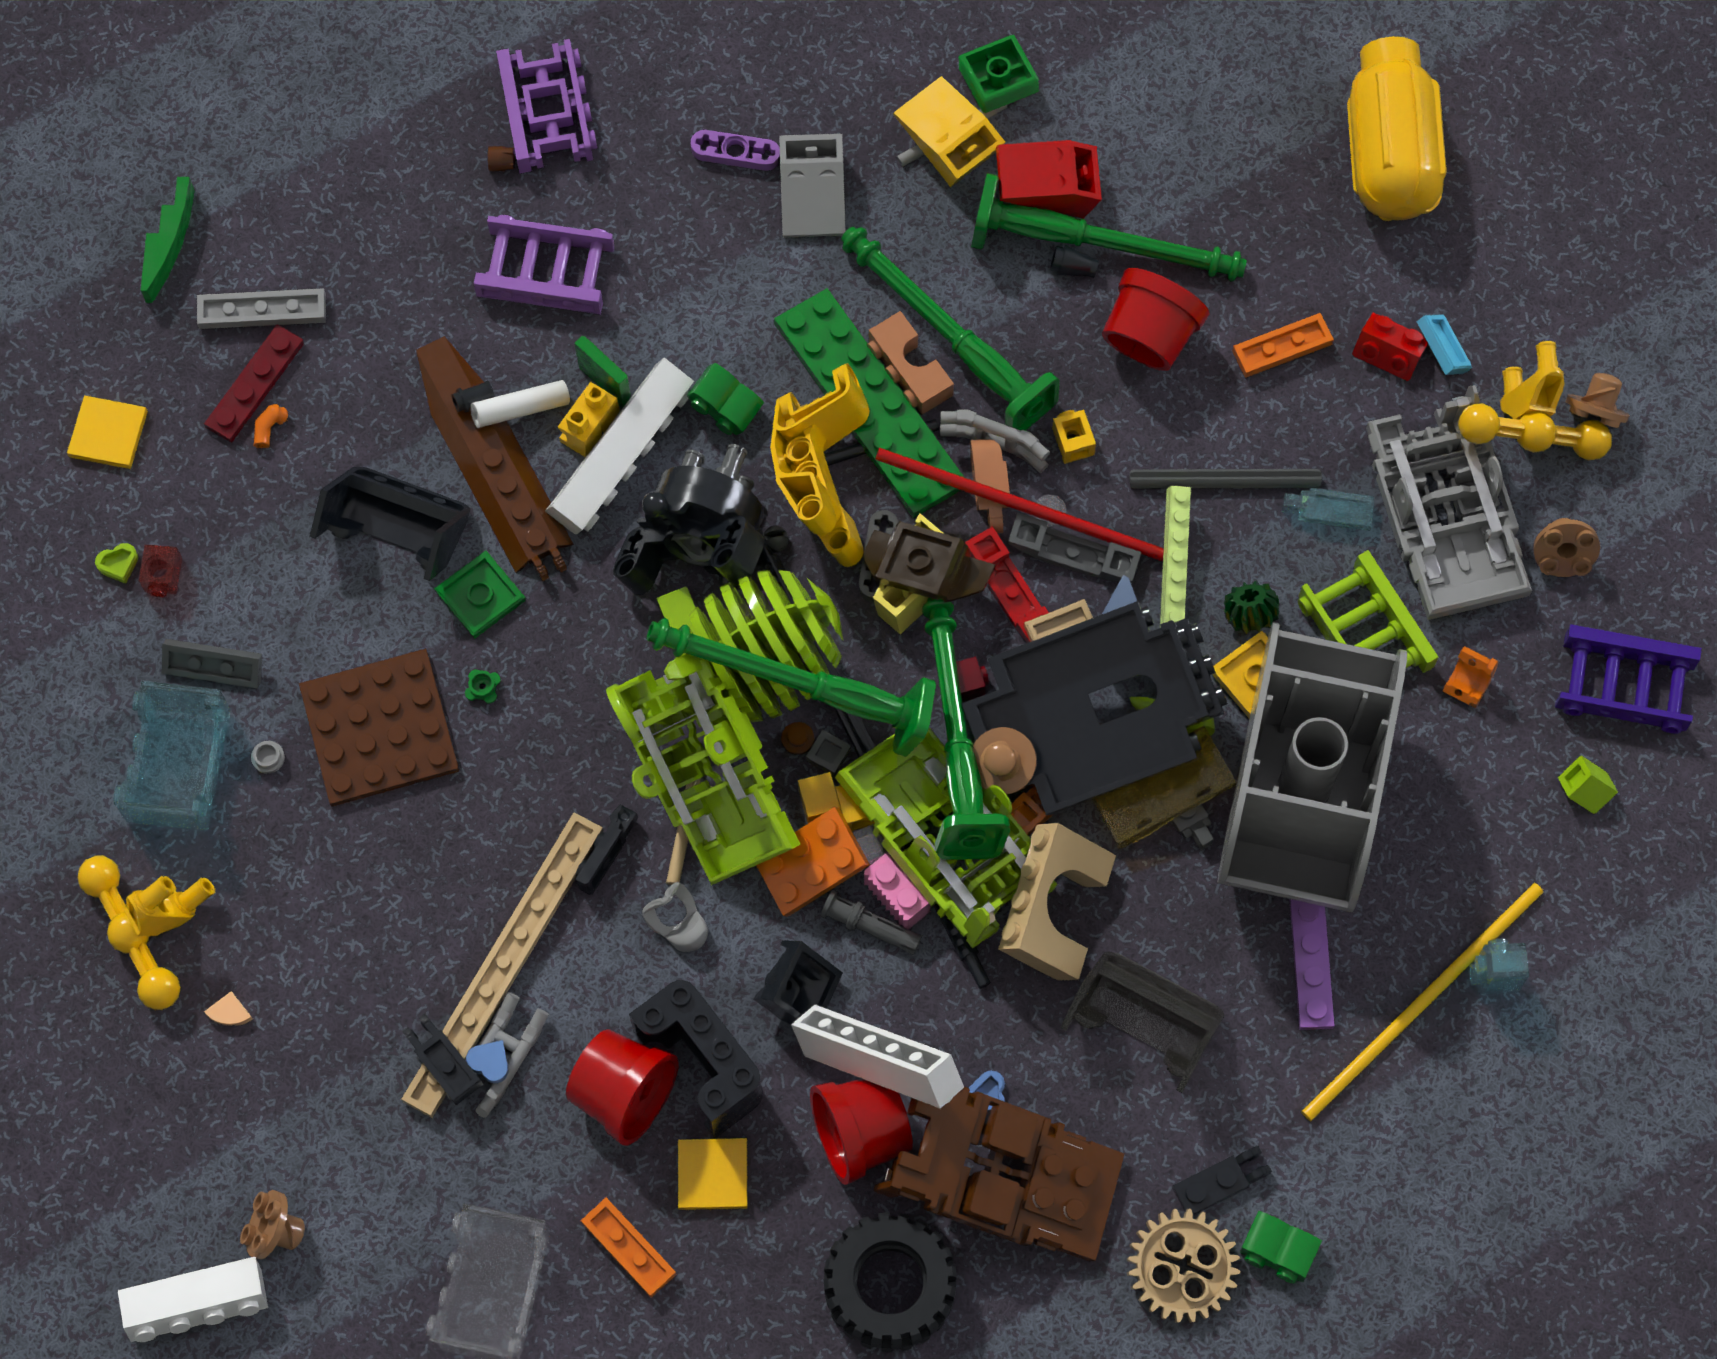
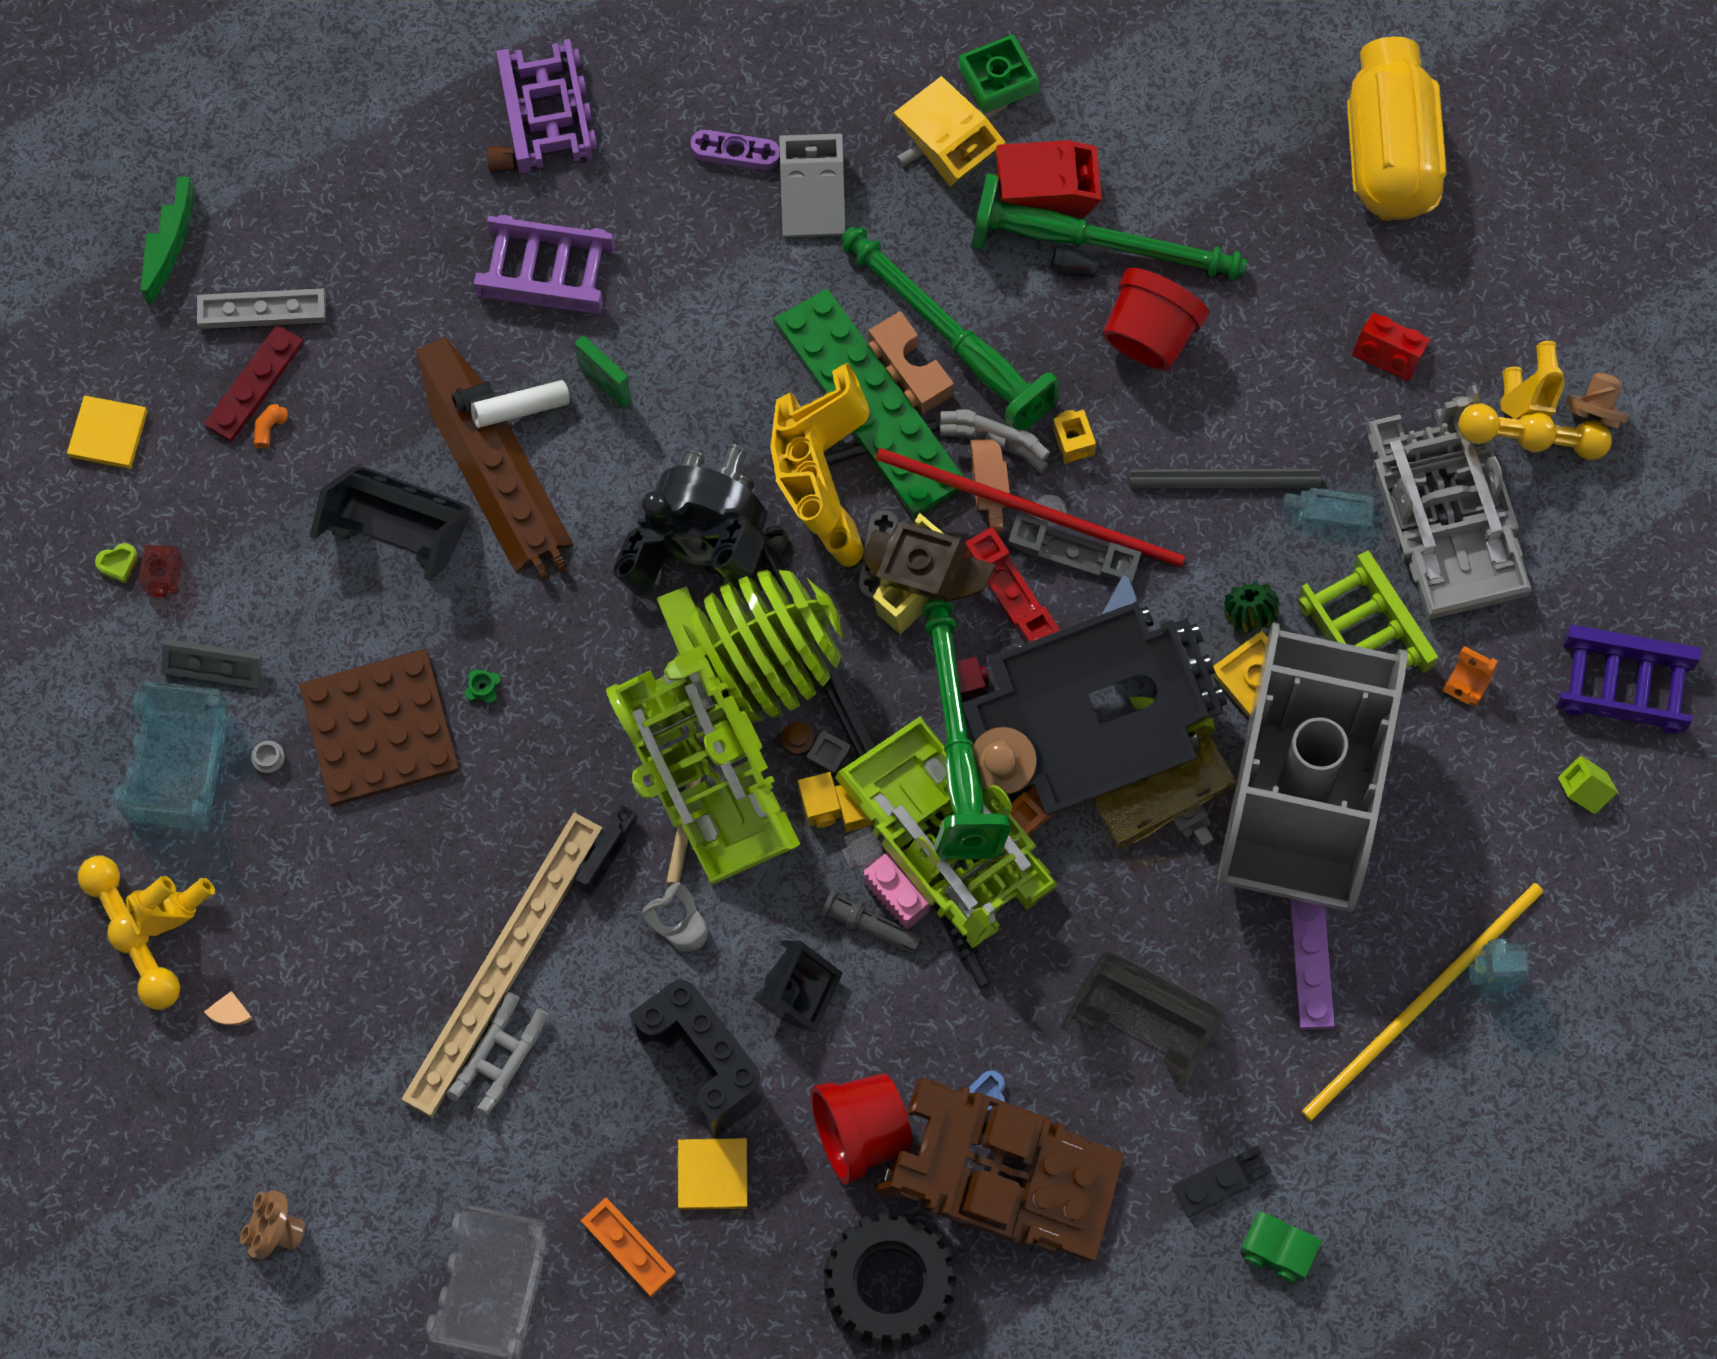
(192, 1300): white brick -> none
(444, 1062): black hinge -> none
(480, 594): green tile -> none
(489, 1060): medium blue tile -> none
(588, 419): yellow hips -> none
(620, 446): white brick -> none
(622, 1084): red piece -> none
(724, 399): green brick -> none
(821, 862): orange plate -> none
(878, 1056): white brick -> none
(907, 714): green piece -> none
(1028, 930): tan arch -> none
(1057, 620): tan tile -> none
(1175, 554): yellowish green piece -> none
(1193, 1235): tan gear -> none
(1282, 345): orange plate -> none
(1444, 344): medium azure tile -> none
(1566, 548): medium nougat plate -> none

